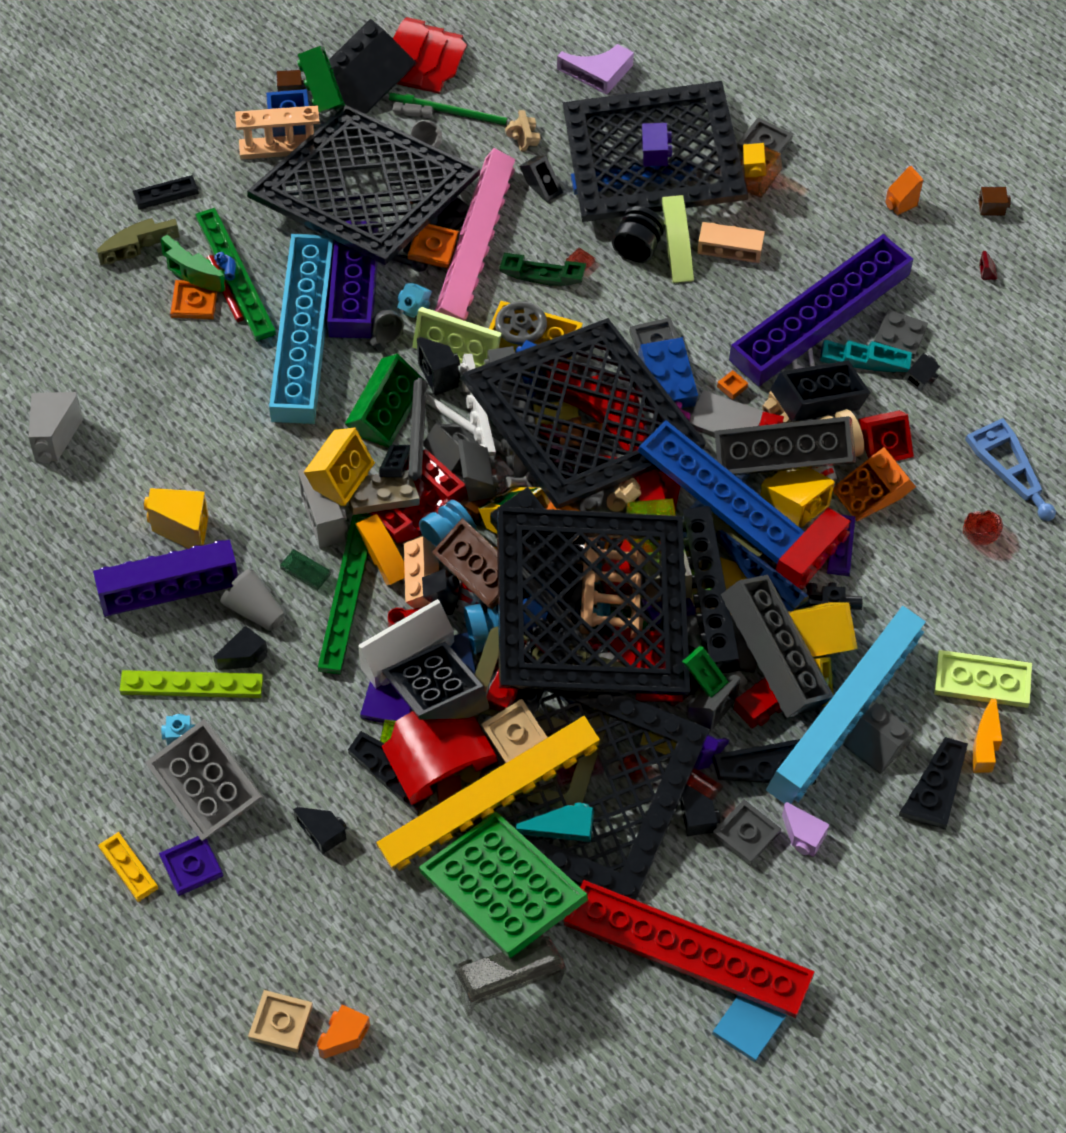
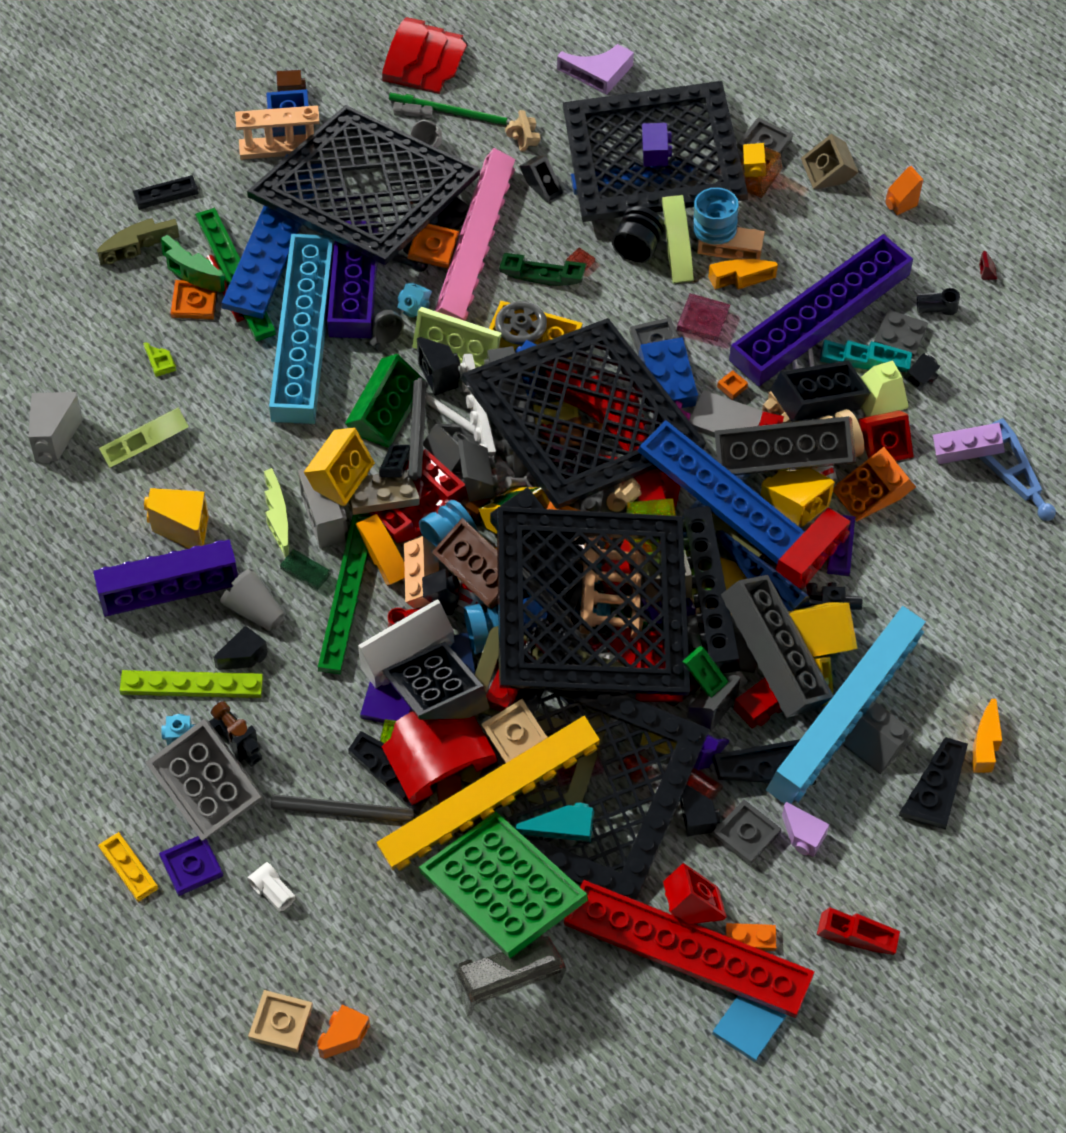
(144, 437): none -> yellowish green slope
(160, 360): none -> lime tile
(226, 263): blue arm -> none
(242, 740): none -> black hips
(264, 258): none -> blue plate
(268, 883): none -> white piece
(277, 515): none -> yellowish green slope
(320, 79): green brick -> none
(321, 827): black slope -> none
(342, 808): none -> dark grey axle
(369, 66): black slope -> none
(693, 897): none -> red slope
(703, 317): none -> clear pink plate
(715, 216): none -> dark azure wheel
(741, 272): none -> light orange slope
(756, 935): none -> orange plate
(829, 163): none -> dark tan slope
(858, 931): none -> red slope
(886, 390): none -> yellowish green slope
(944, 302): none -> black piece
(968, 443): none -> lavender brick
(982, 527): clear red hair -> none
(983, 678): yellowish green plate -> none
(993, 201): reddish brown brick -> none

